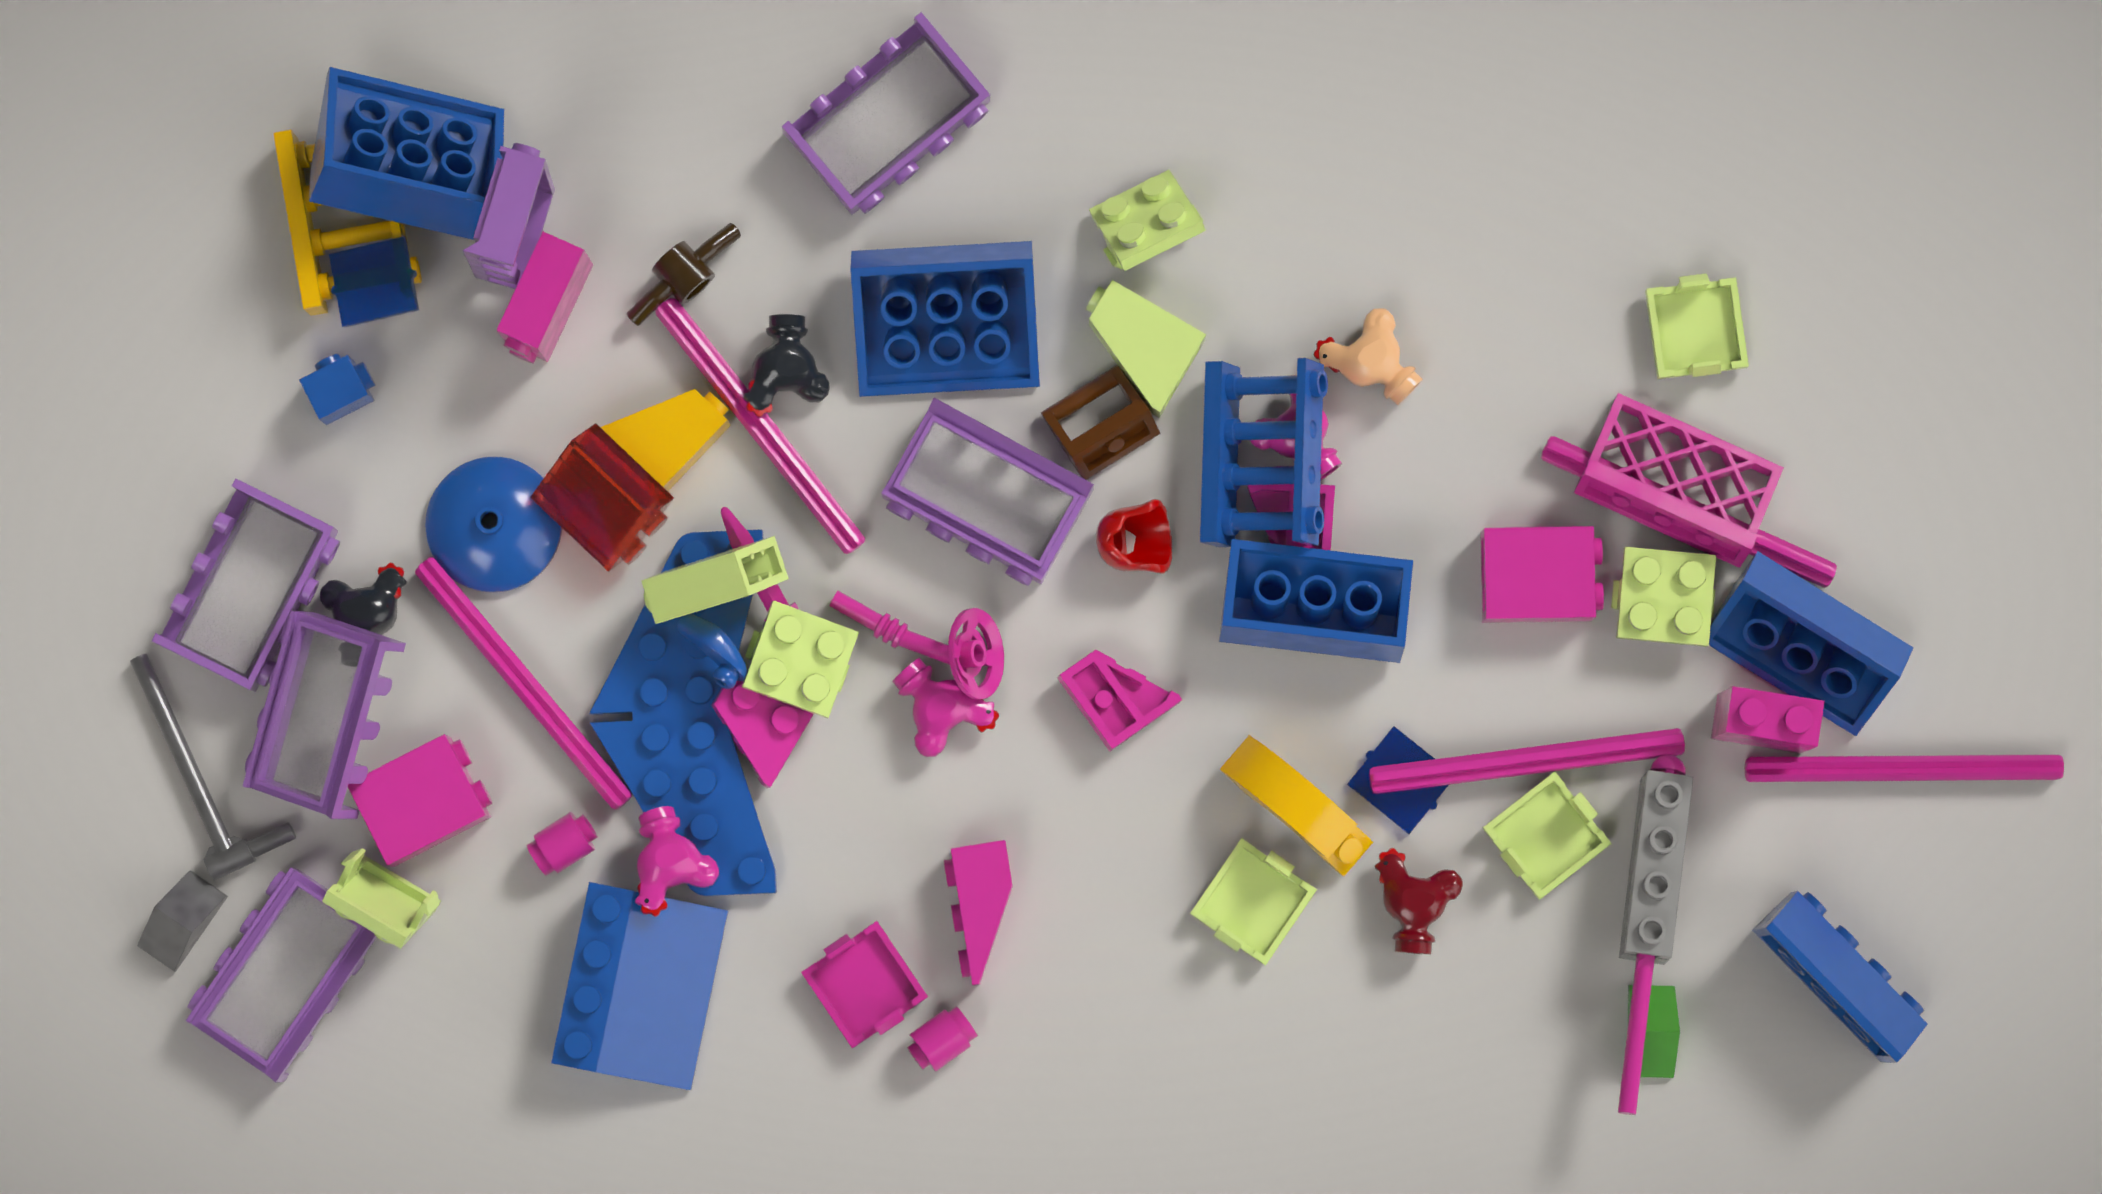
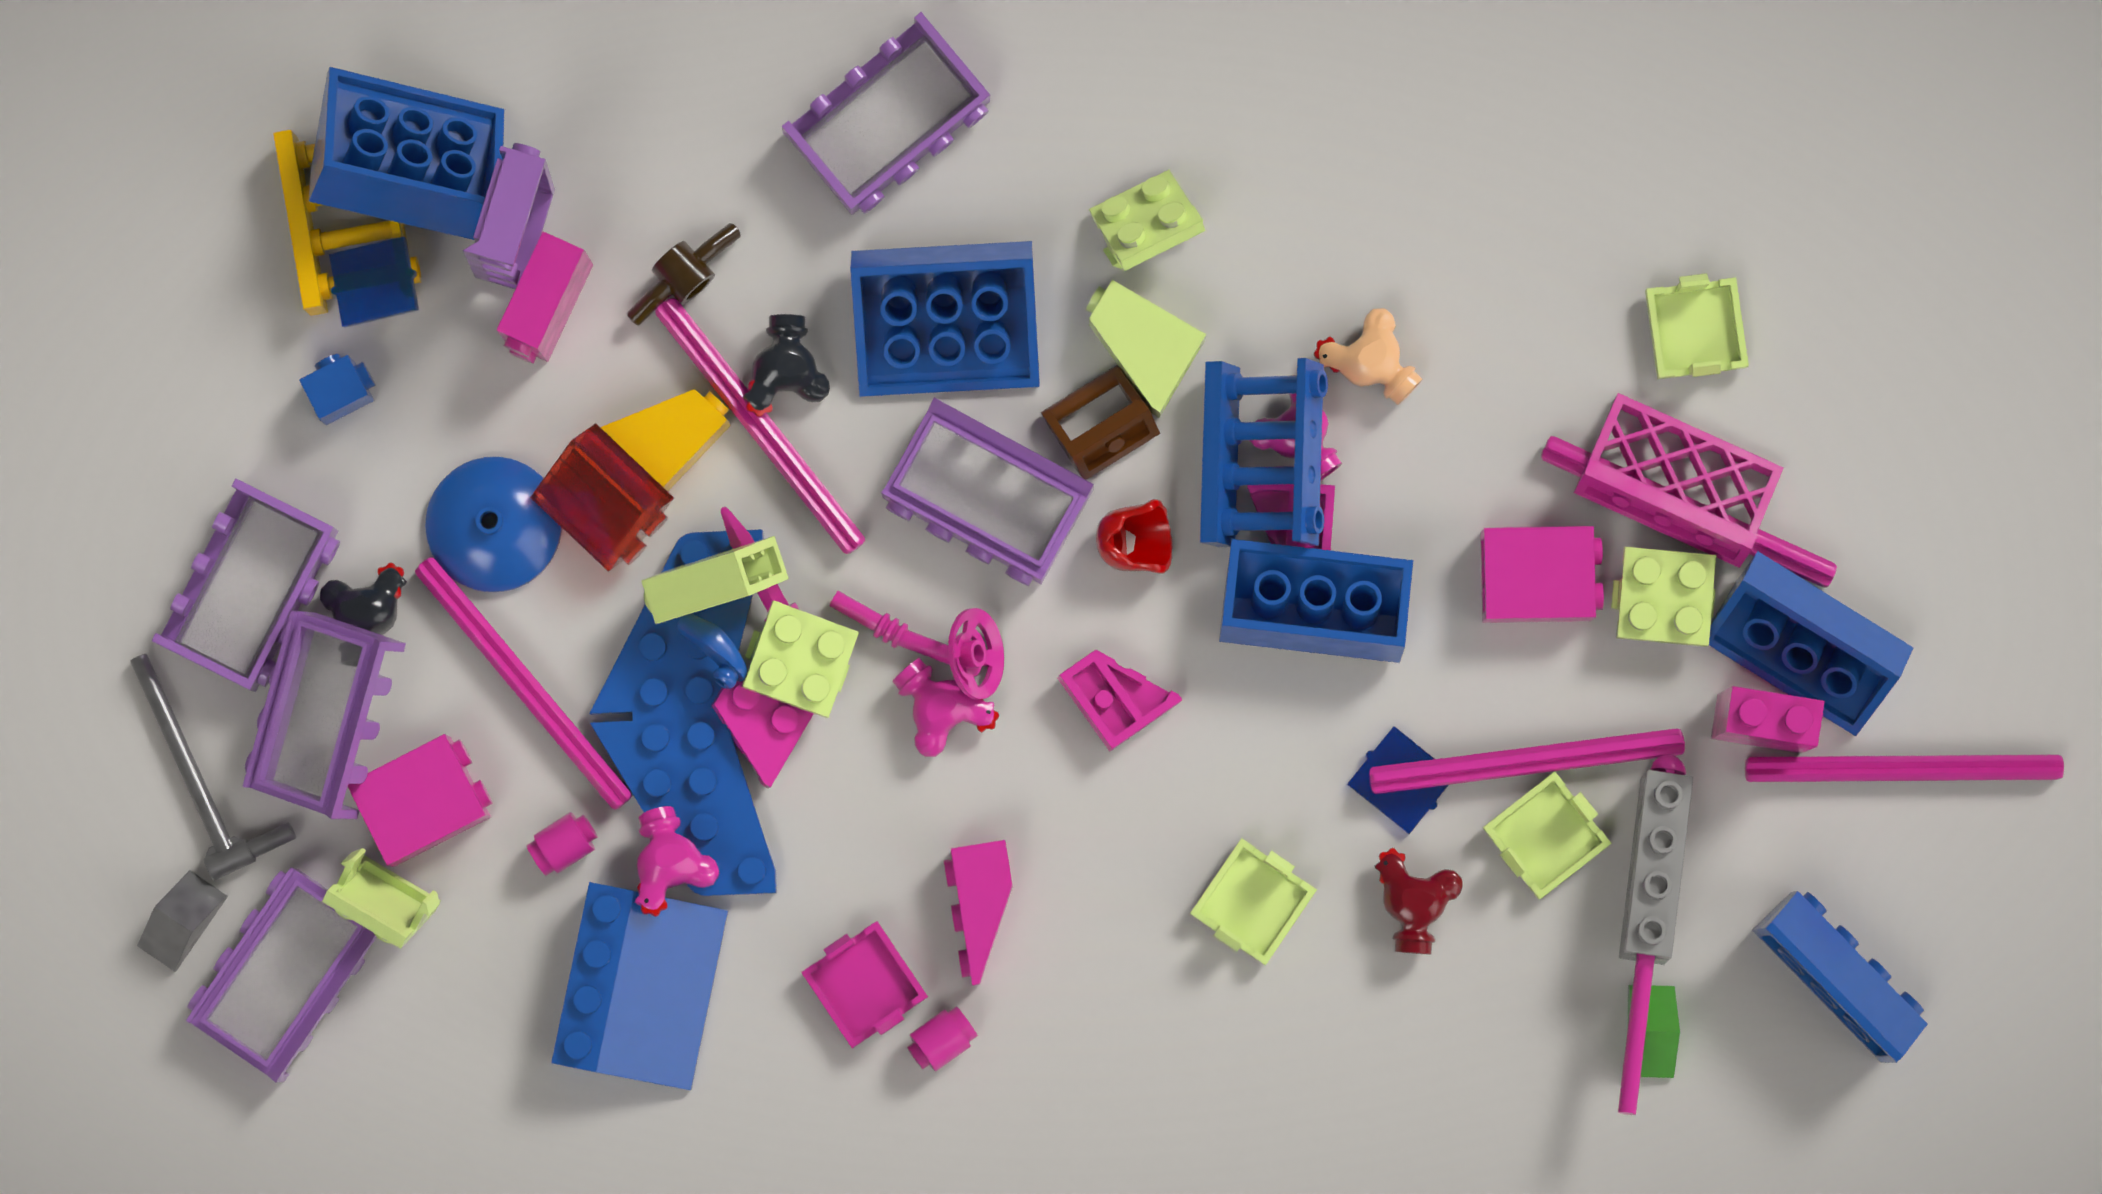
(1297, 804): yellow arch -> none

